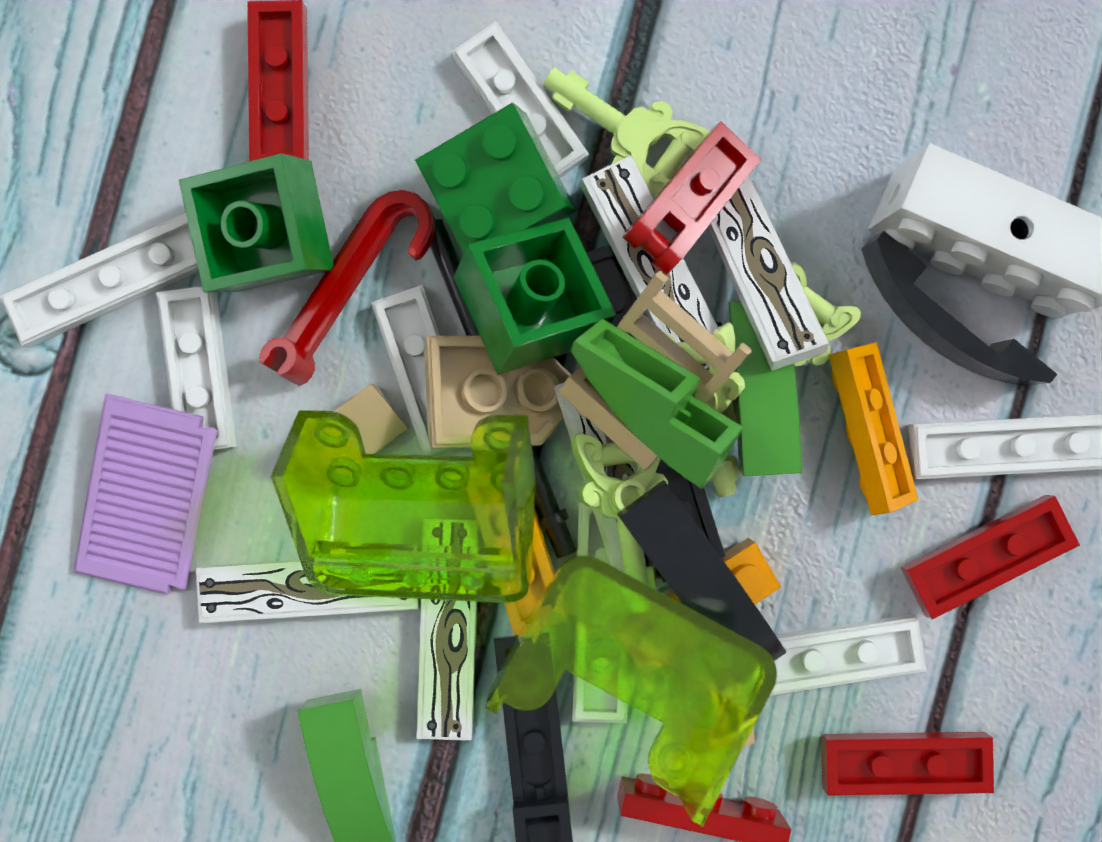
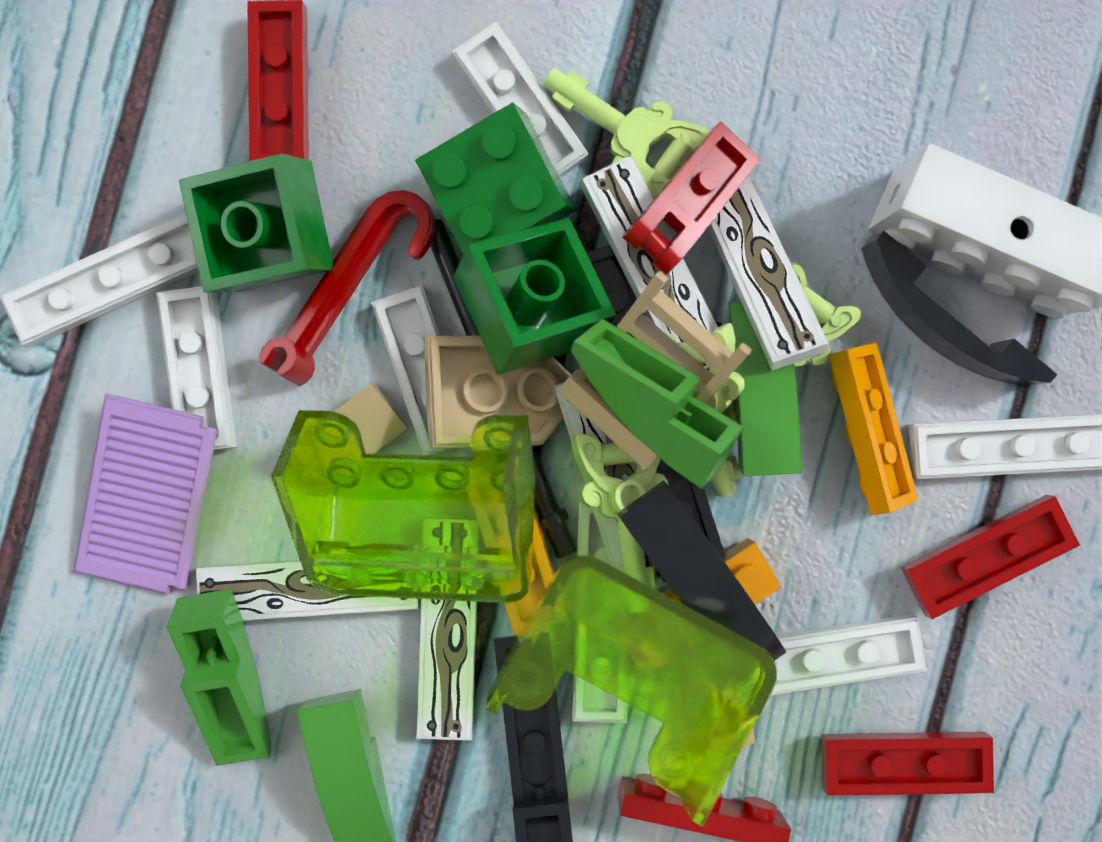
(220, 676): none -> bright green slope

